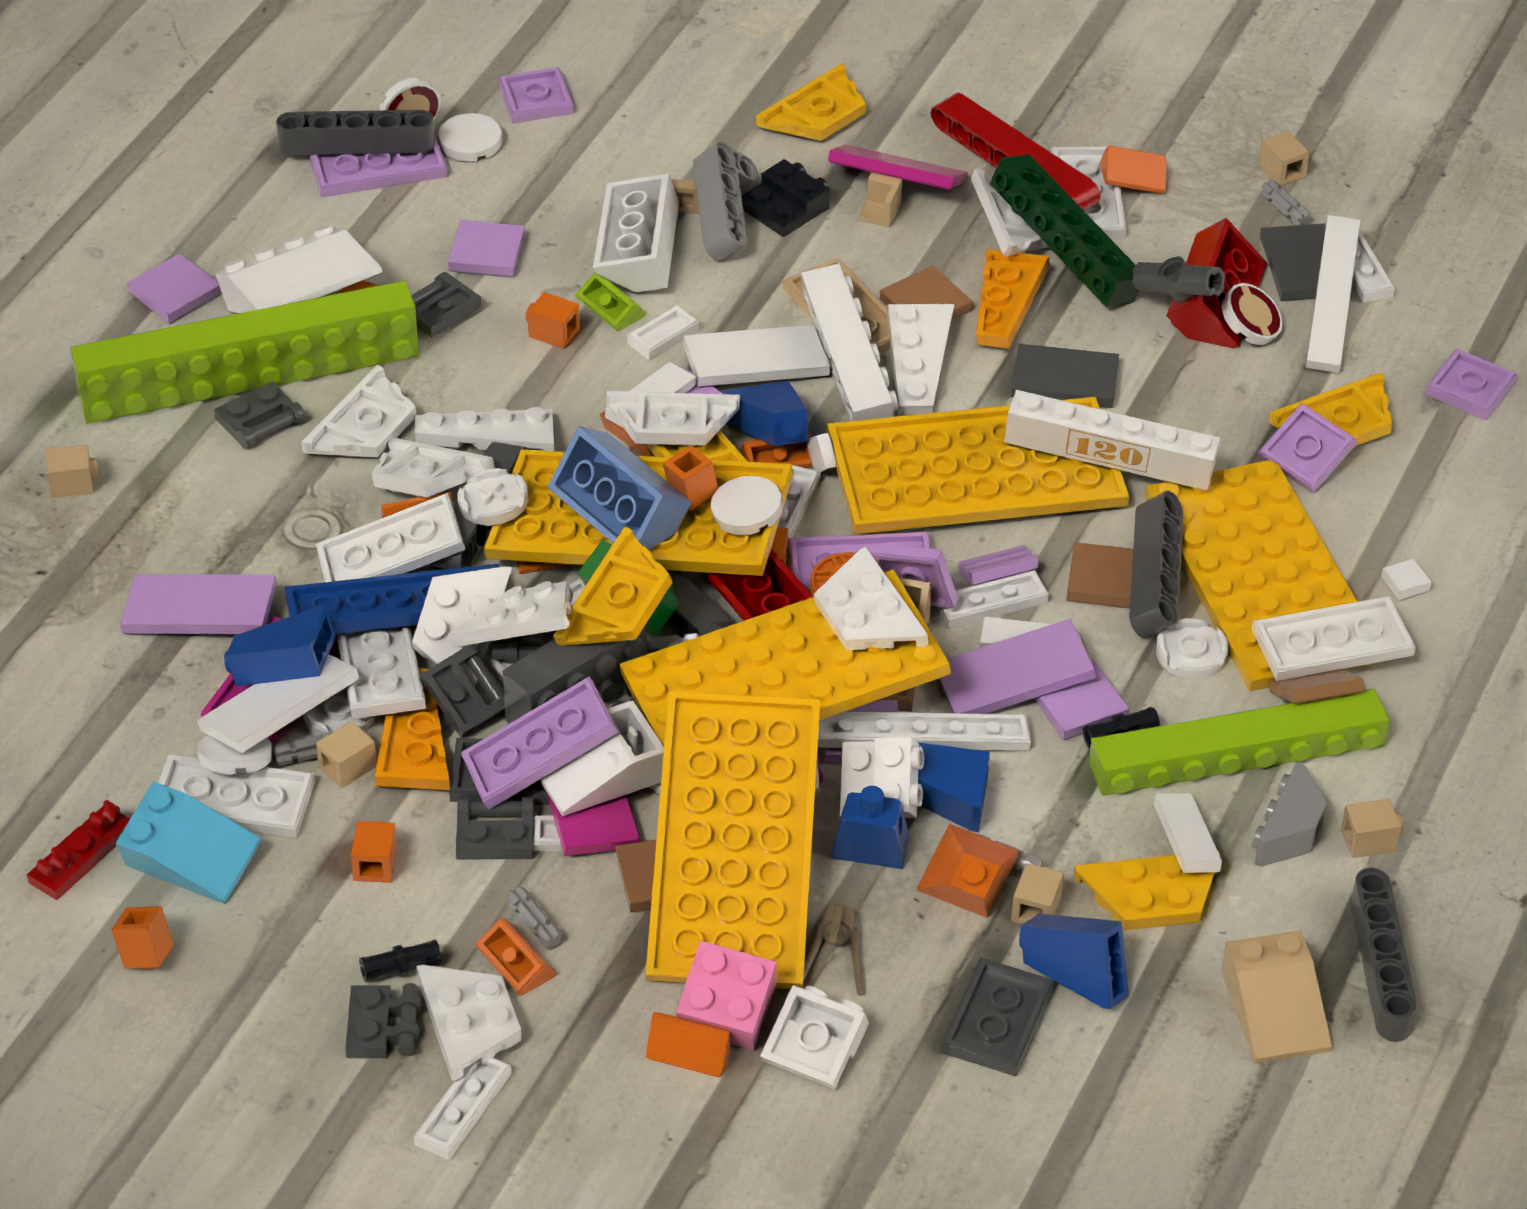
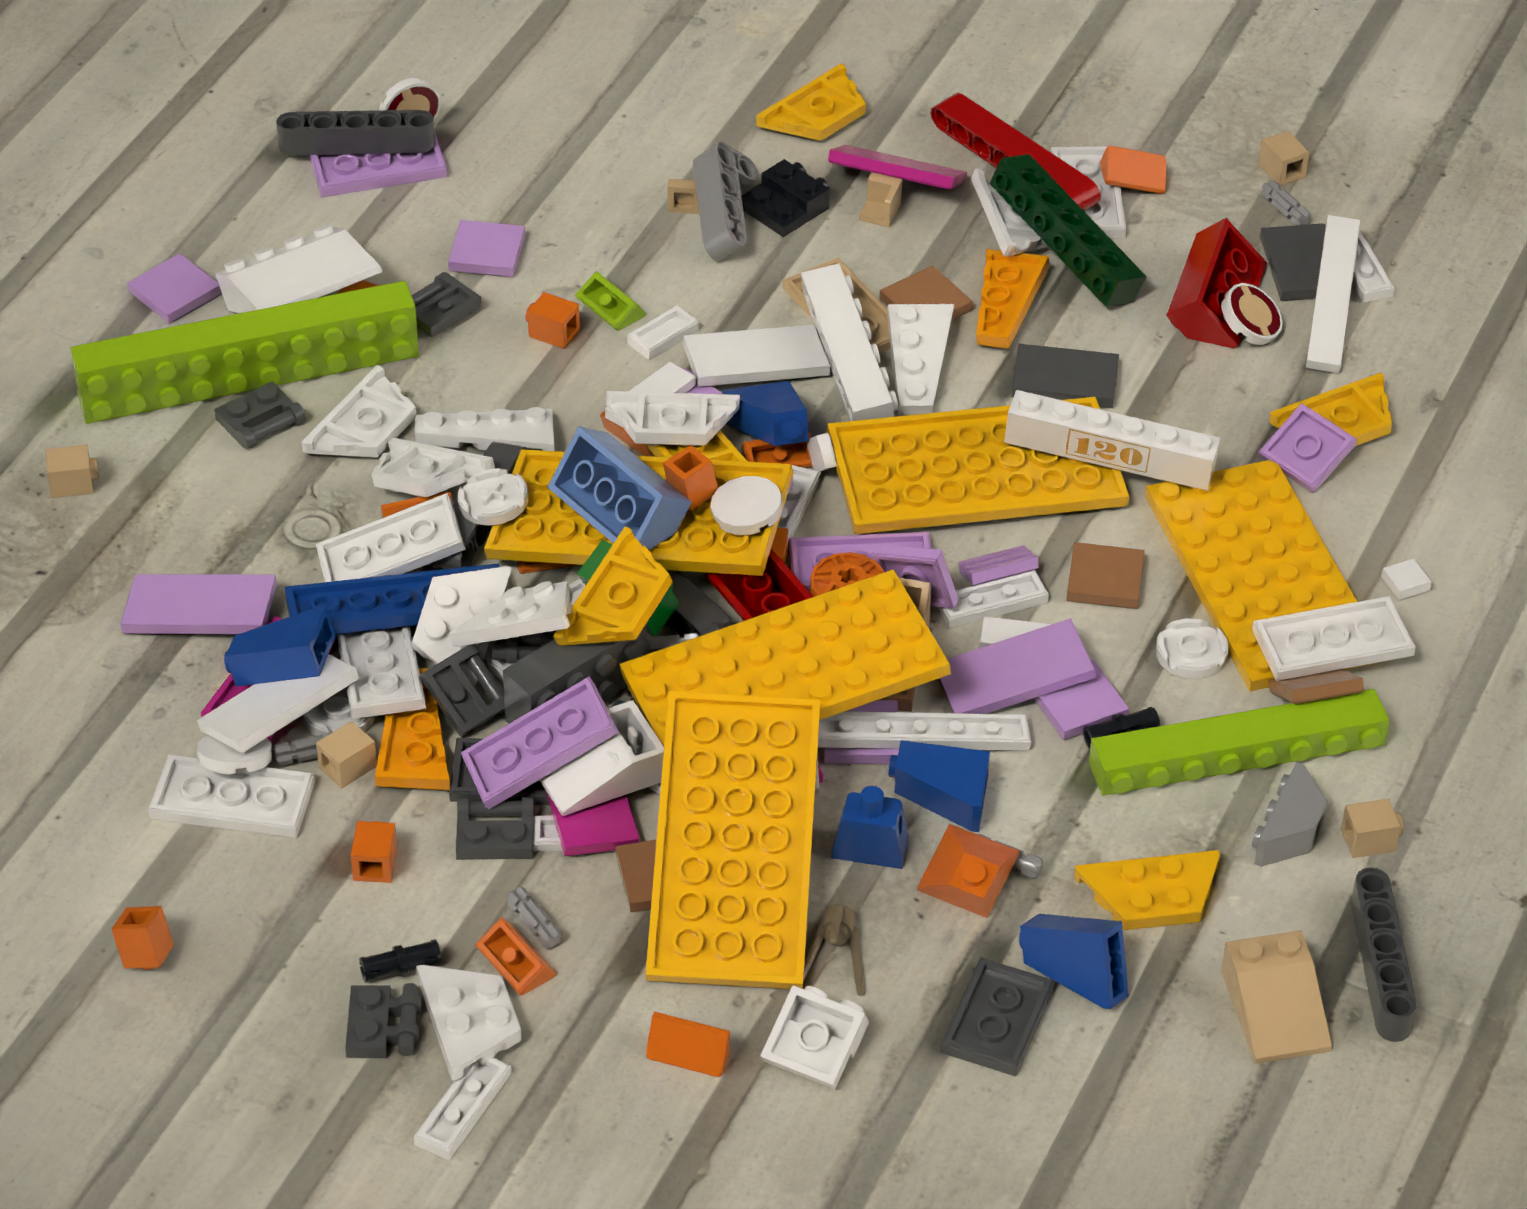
(79, 851): red plate -> none
(186, 843): medium azure slope -> none
(470, 137): white tile -> none
(535, 95): lavender tile -> none
(637, 233): white slope -> none
(729, 992): bright pink brick -> none
(866, 607): white wing -> none
(887, 764): white plate -> none
(1036, 893): tan brick -> none
(1156, 565): dark grey beam -> none
(1178, 278): dark grey piece -> none
(1187, 833): white tile -> none
(1471, 384): lavender tile -> none

